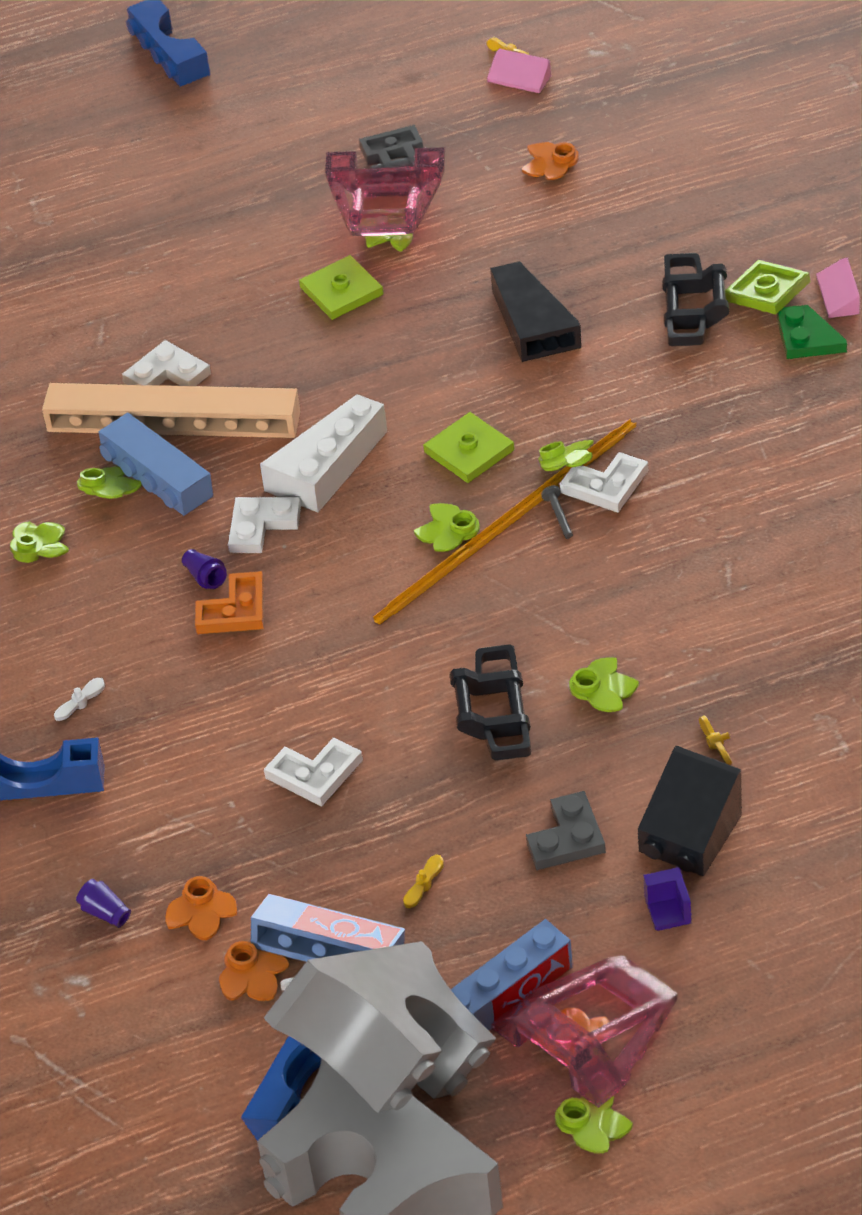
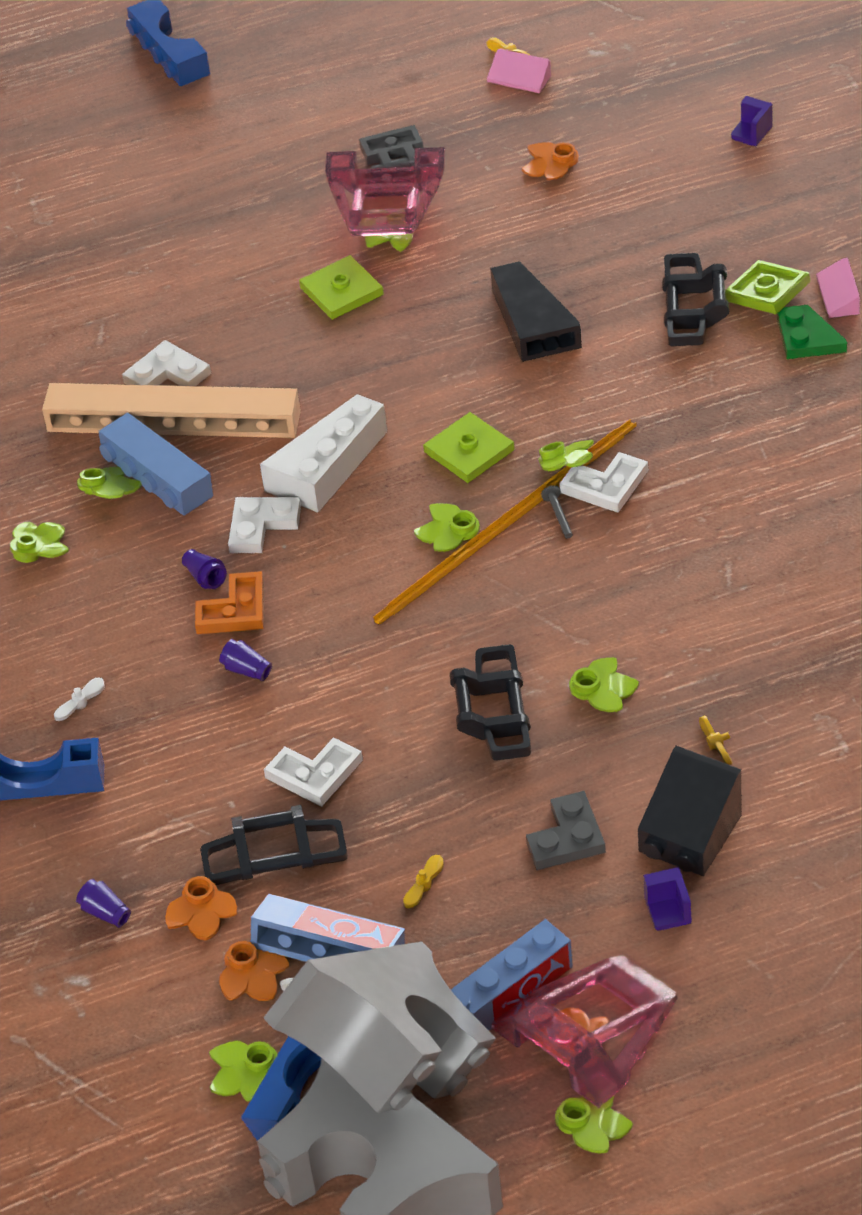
(240, 1068): none -> lime plate
(244, 660): none -> dark purple cone
(302, 858): none -> black bar
(755, 121): none -> dark purple panel

